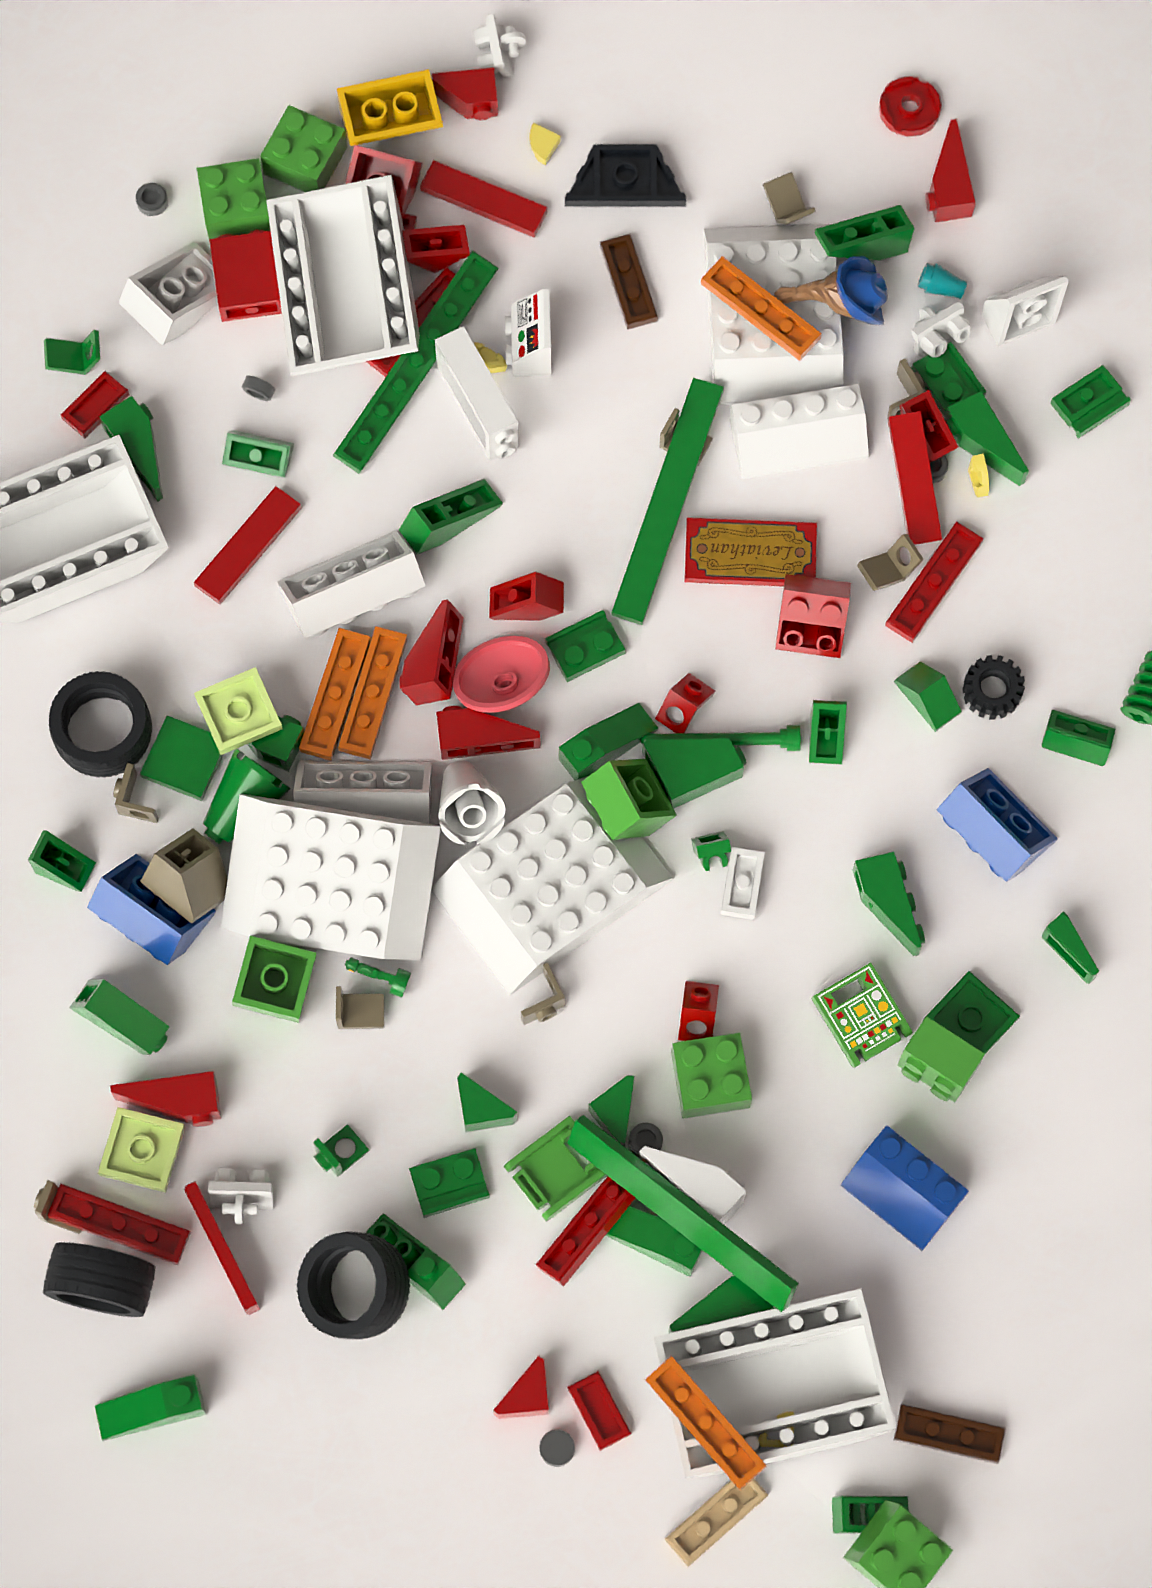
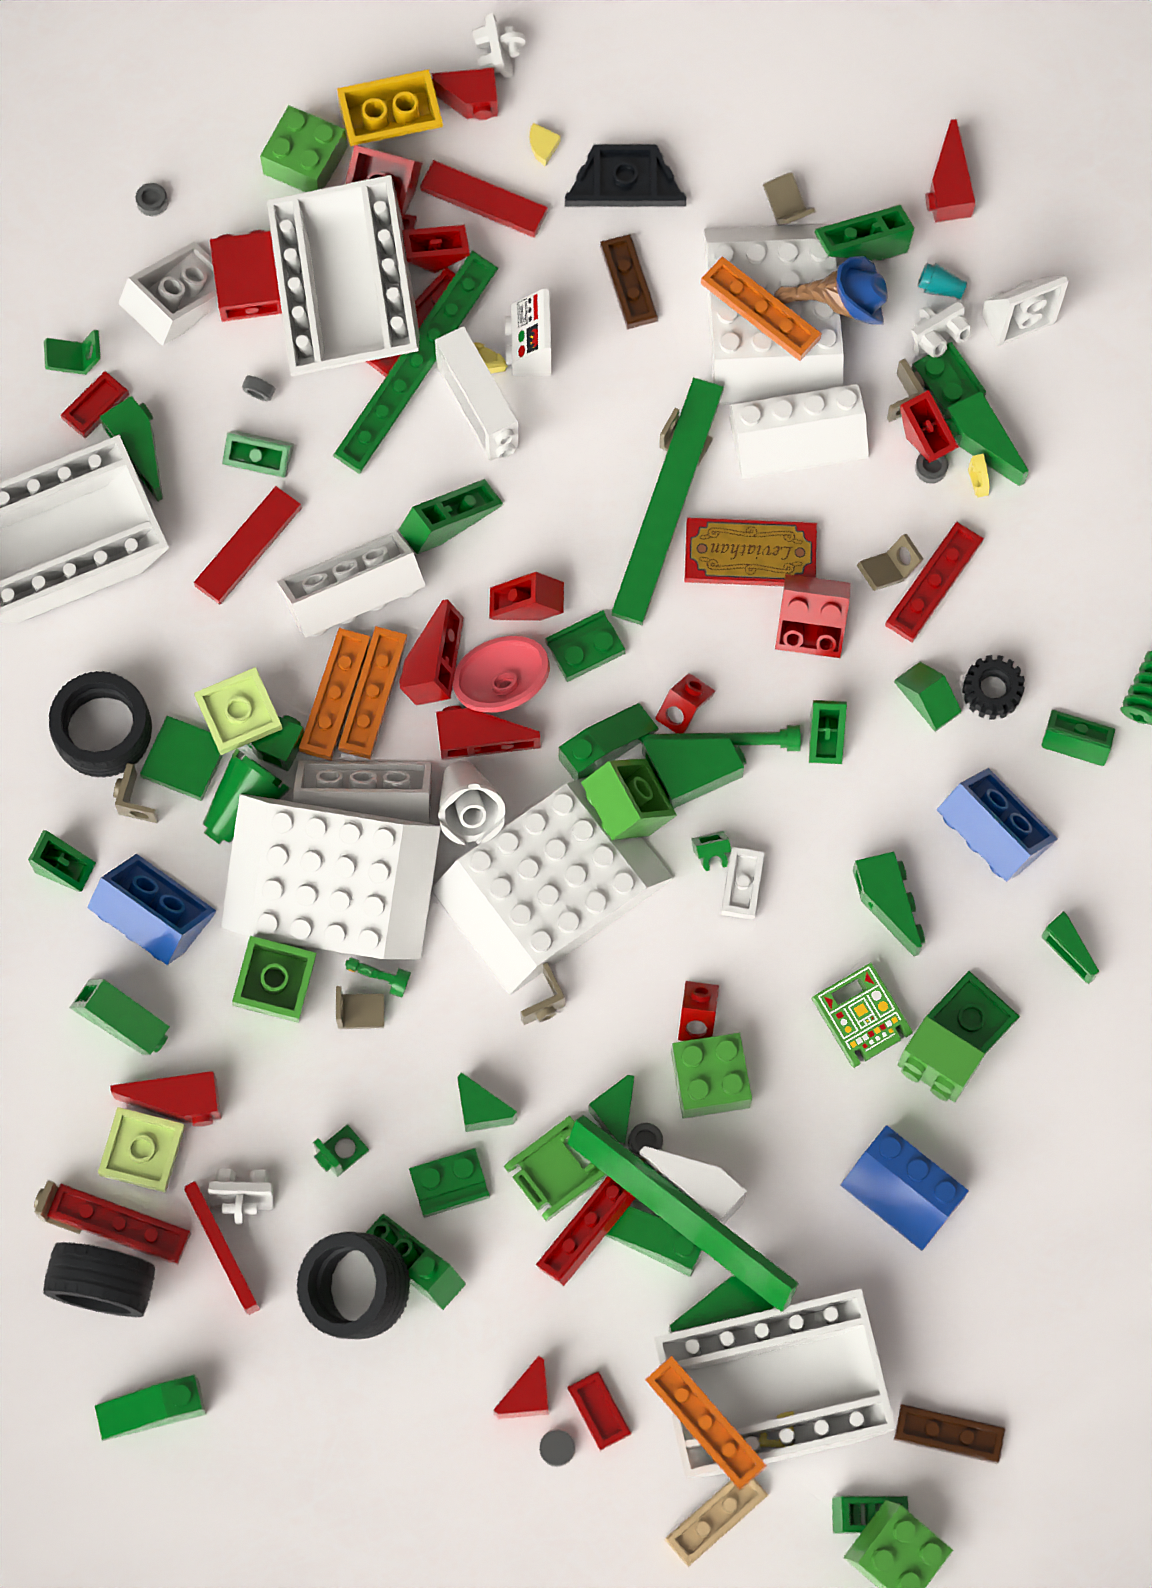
(188, 875): dark tan slope -> none
(233, 198): bright green brick -> none
(909, 122): red tile -> none
(914, 477): red tile -> none
(1090, 401): green plate -> none

